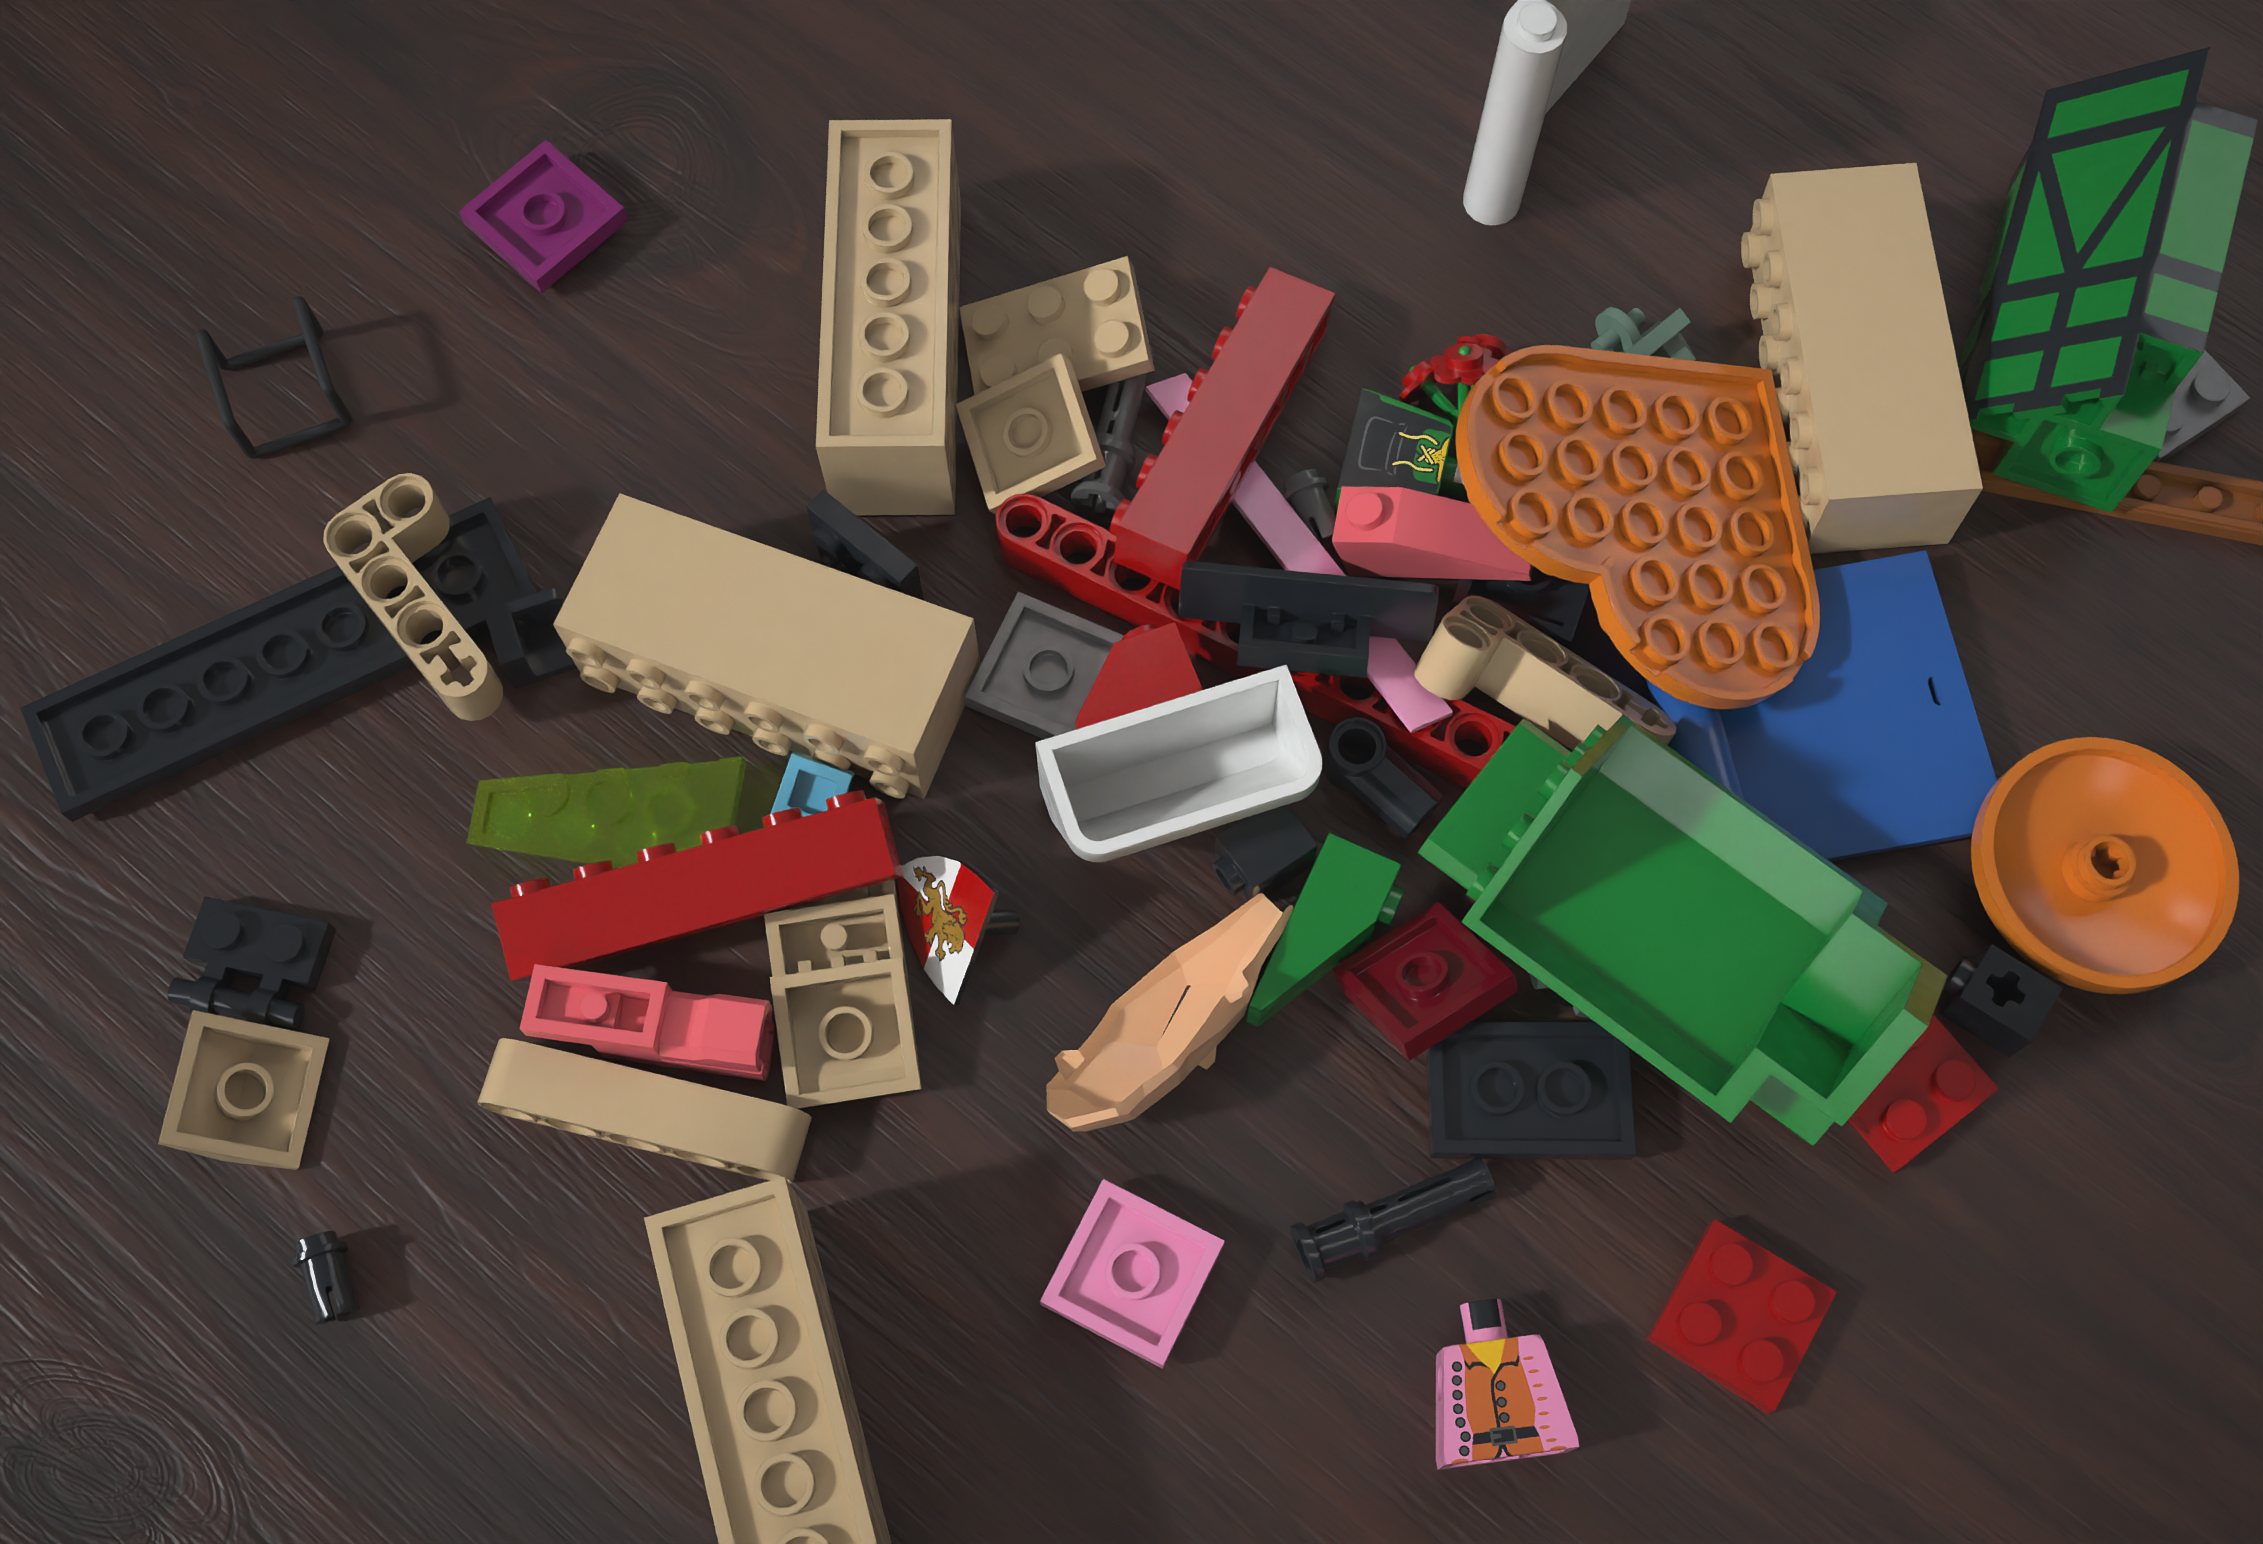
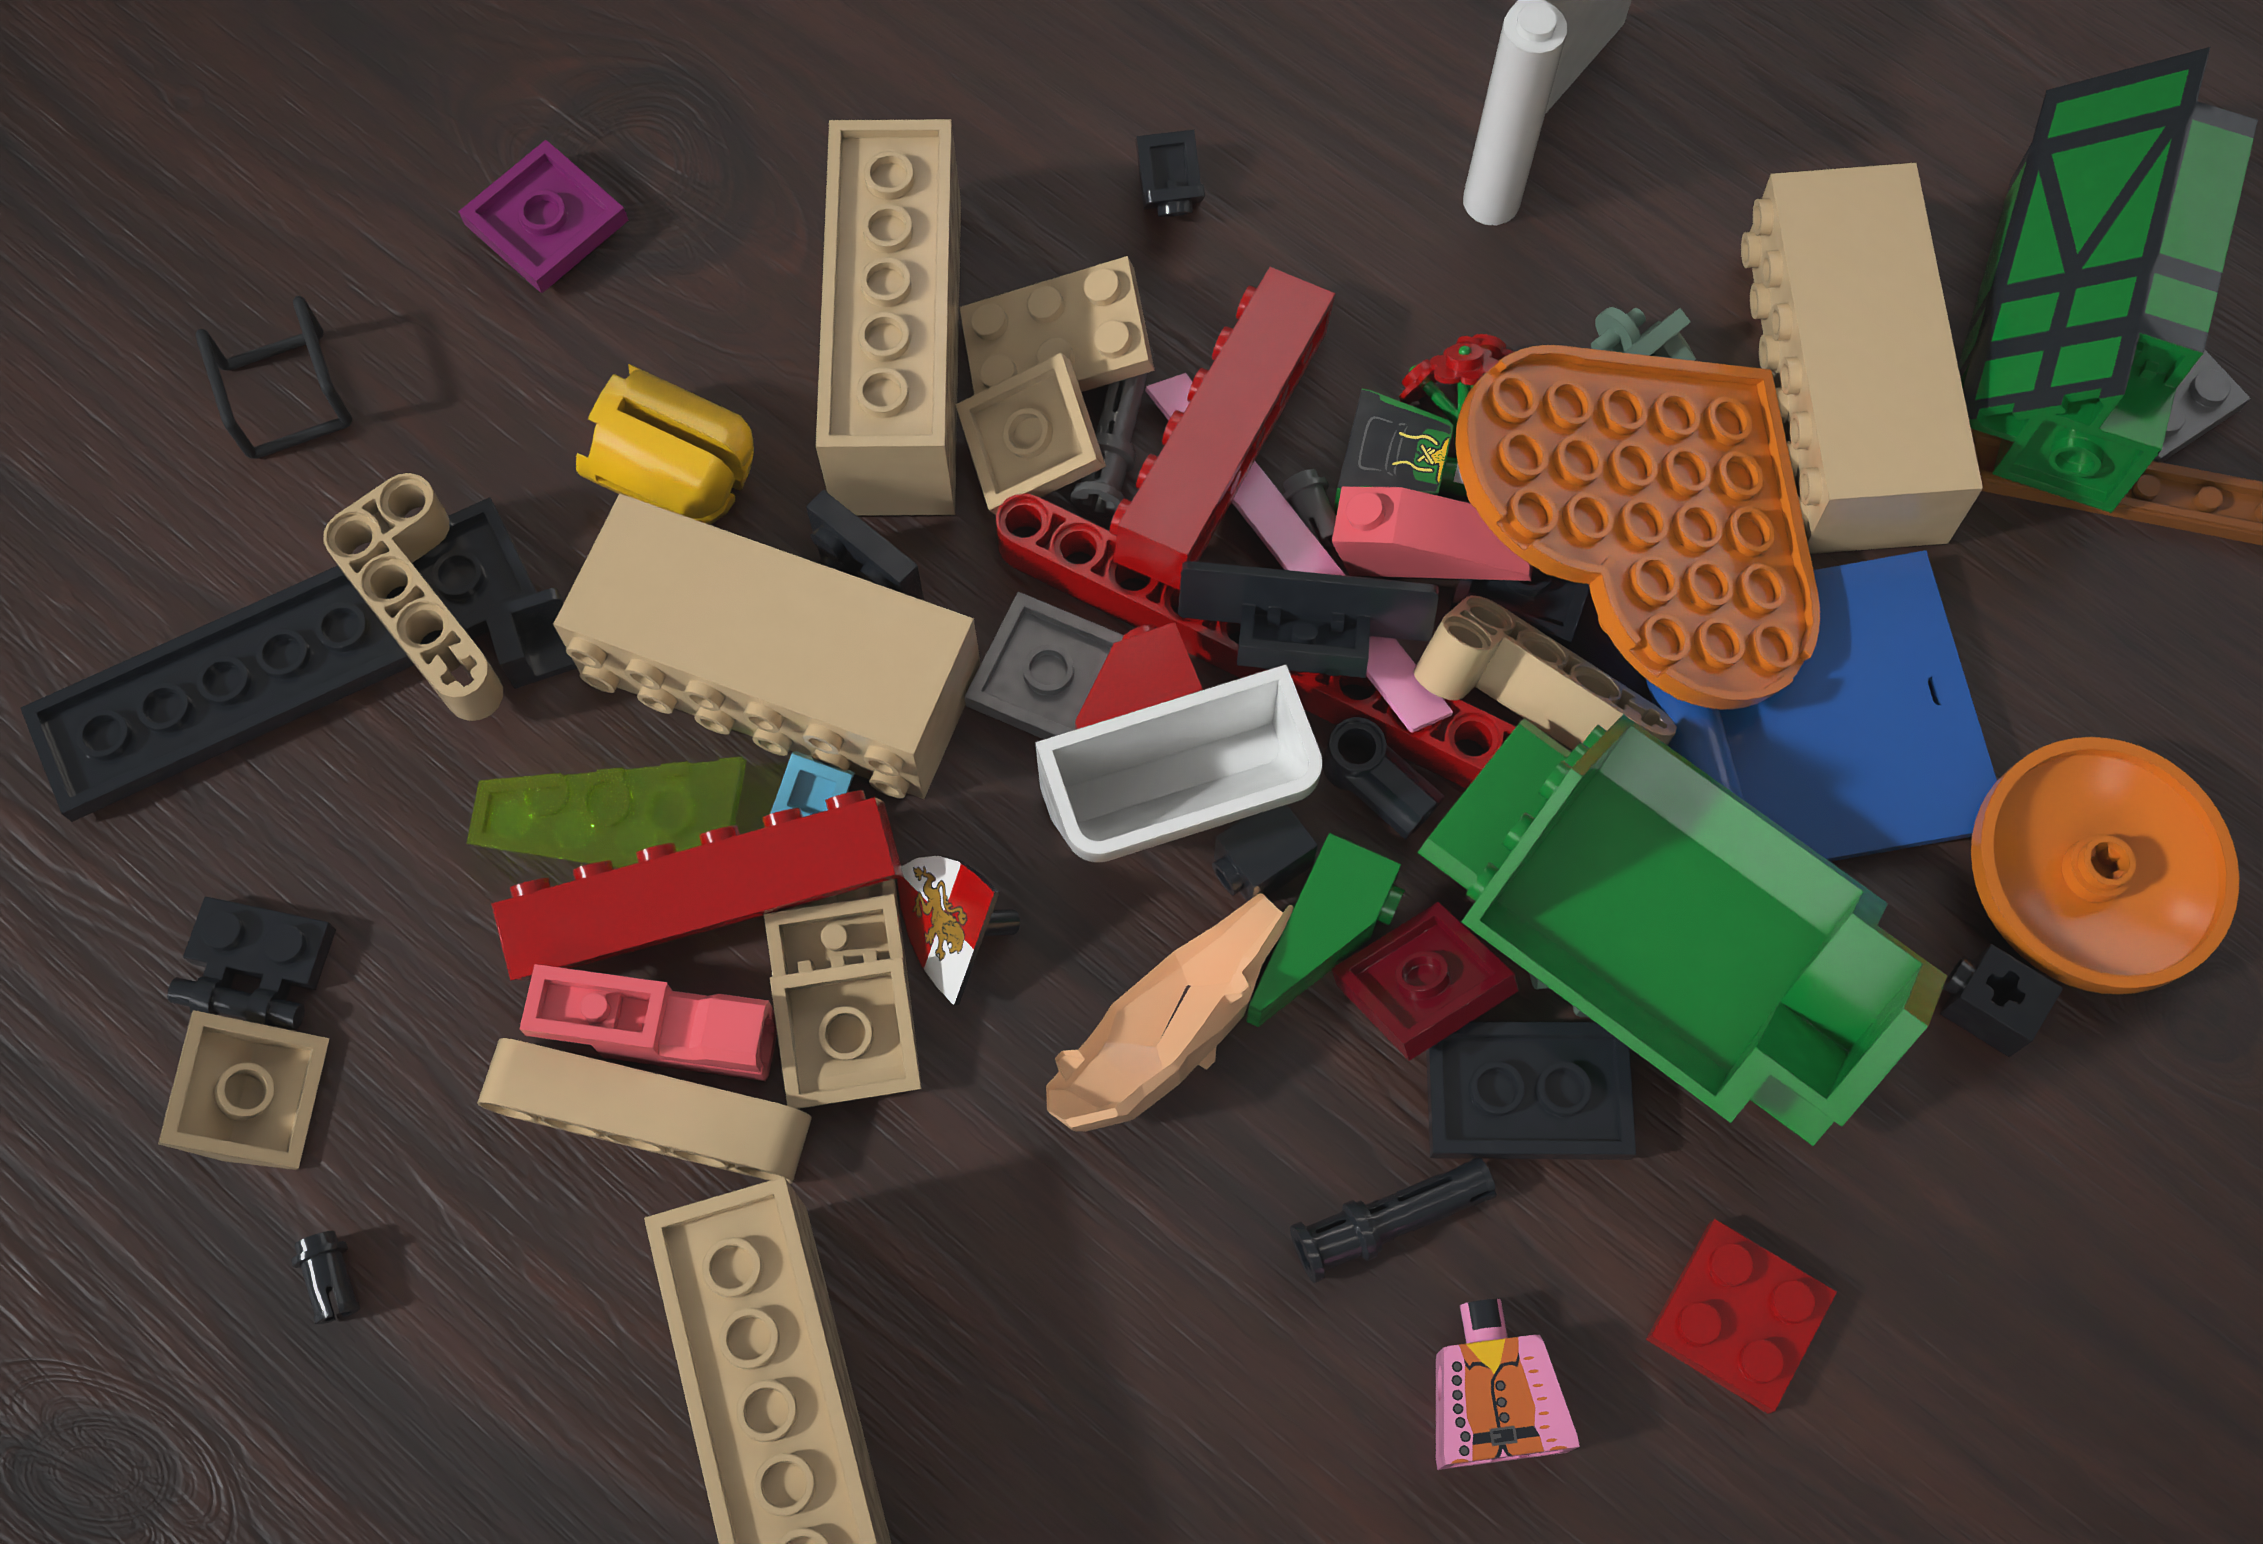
(667, 447): none -> yellow cylinder
(1132, 1273): bright pink plate -> none
(1169, 172): none -> black bracket
(1921, 1097): red plate -> none

